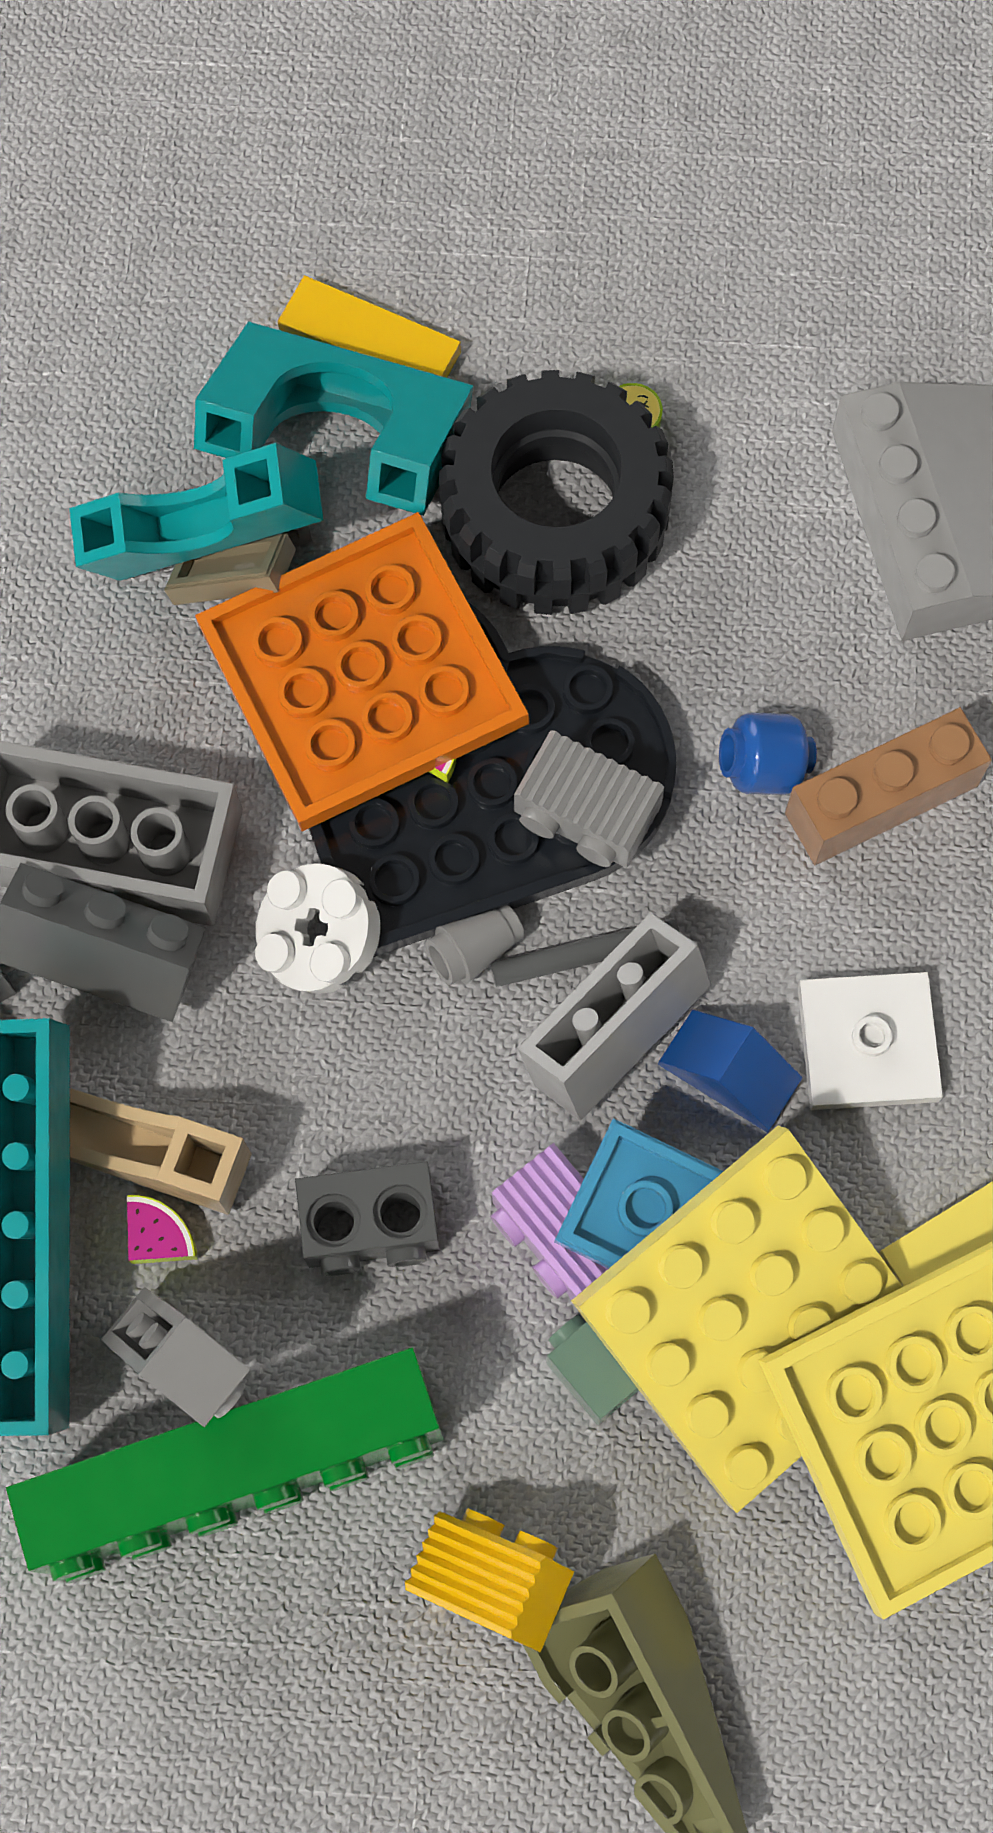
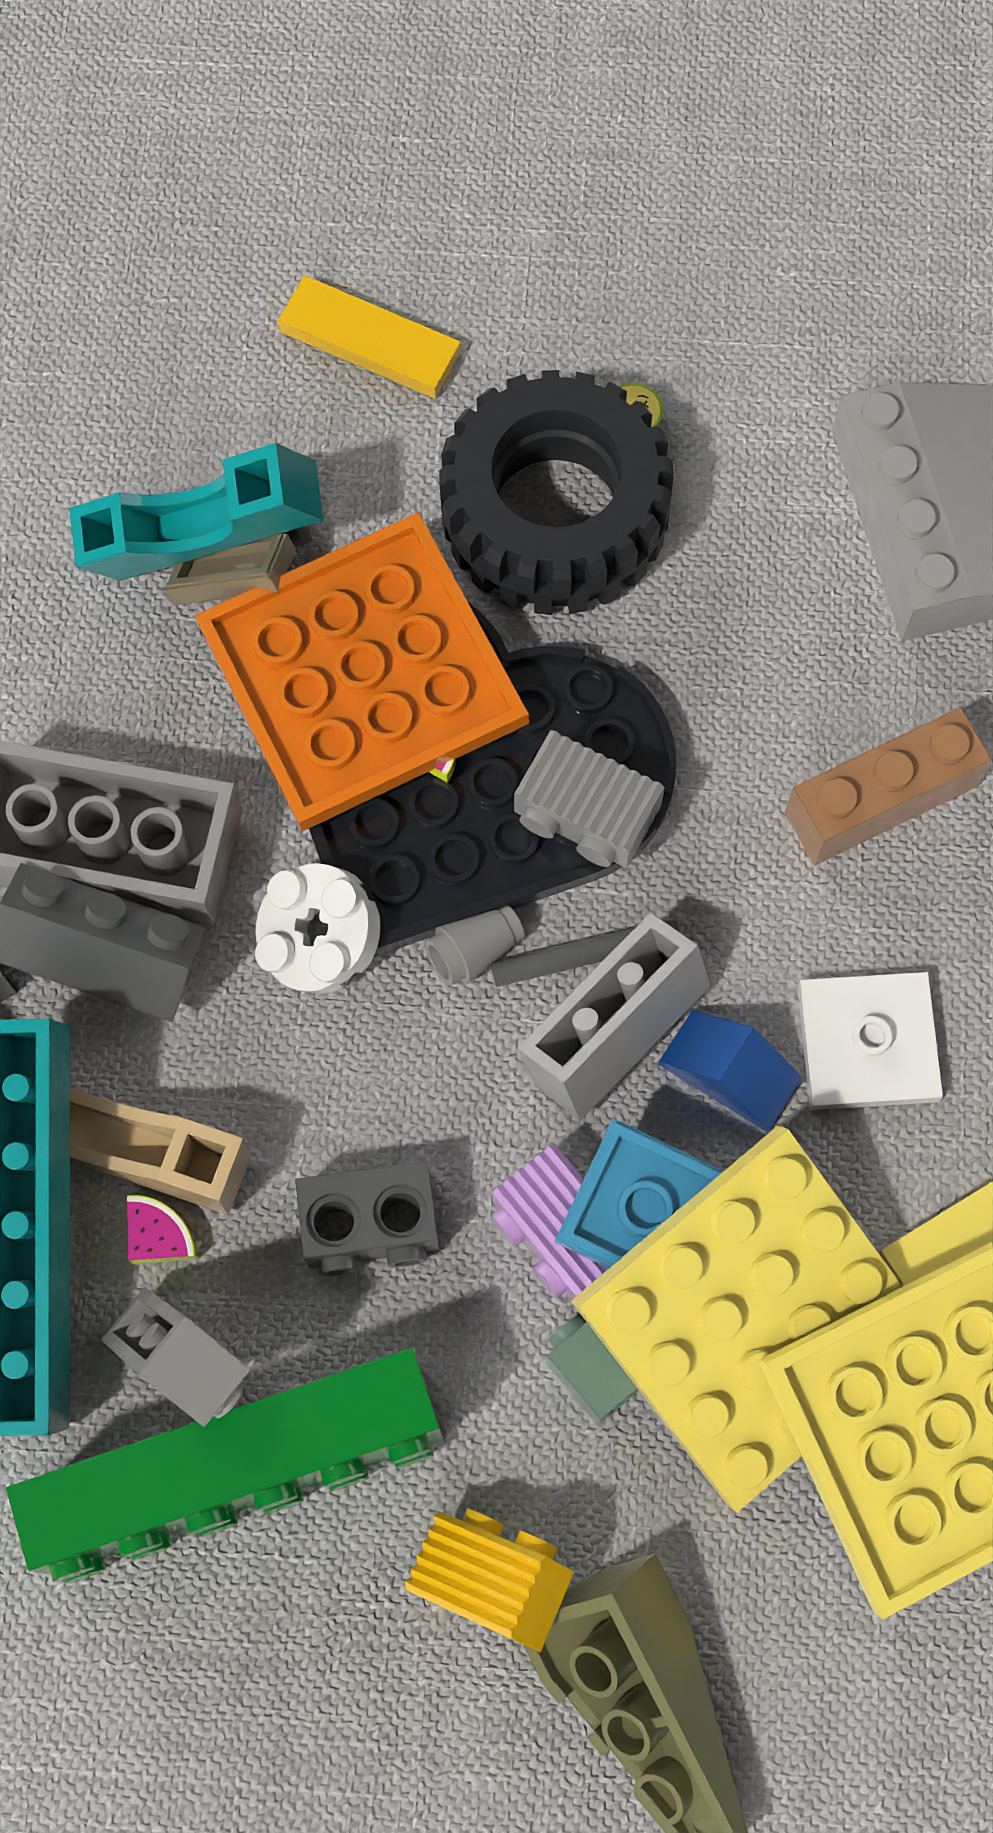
(282, 375): teal arch -> none
(766, 753): blue head -> none

